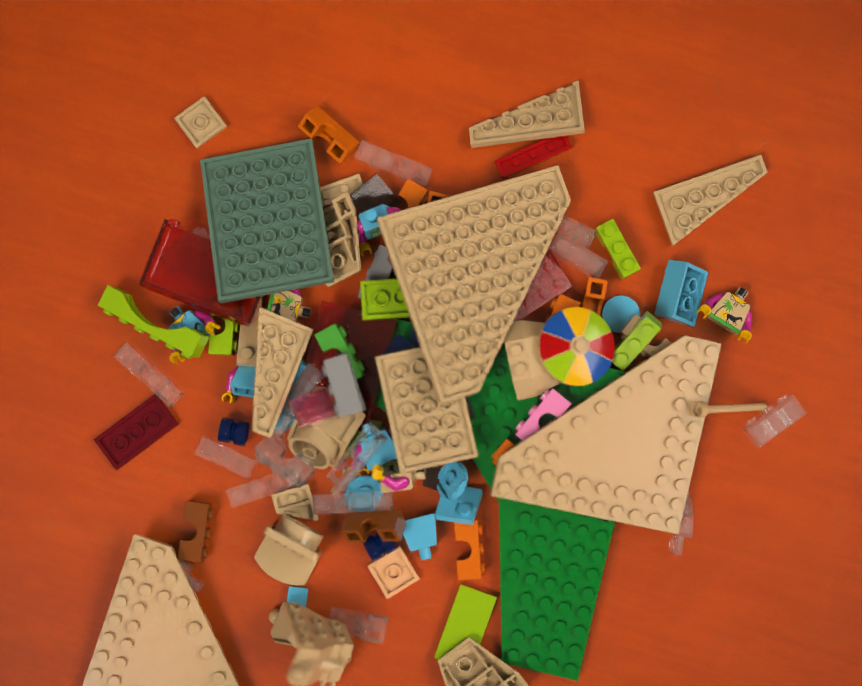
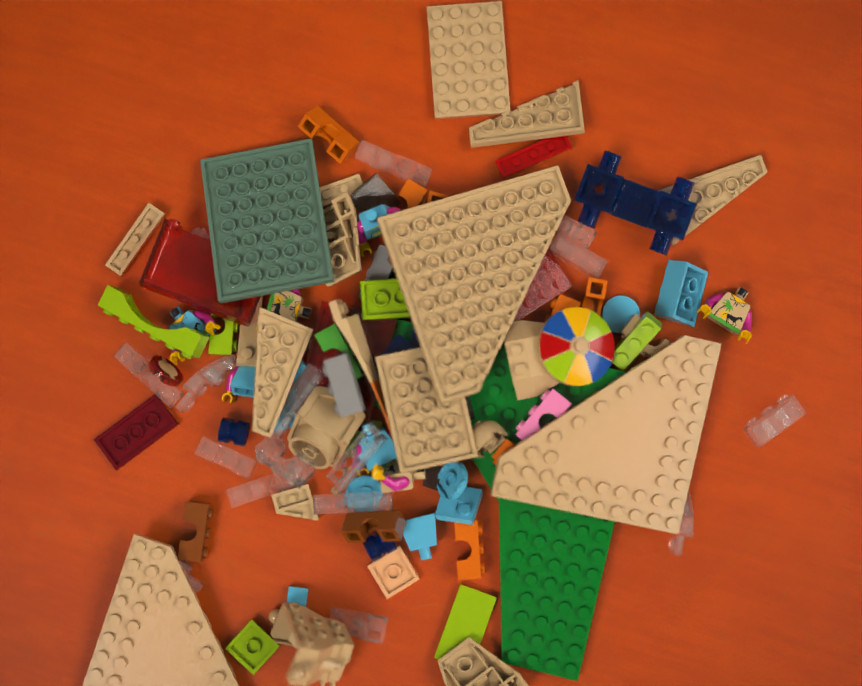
(135, 239): none -> tan plate
(168, 371): none -> tile
(200, 122): tan tile -> none
(210, 374): none -> clear slope
(252, 646): none -> lime plate
(289, 551): tan piece -> none
(312, 407): clear pink plate -> none
(354, 334): none -> tan plate
(468, 60): none -> tan plate
(488, 436): none -> tan cylinder
(621, 255): lime arch -> none
(635, 202): none -> clear blue piece
(701, 409): tan piece -> none

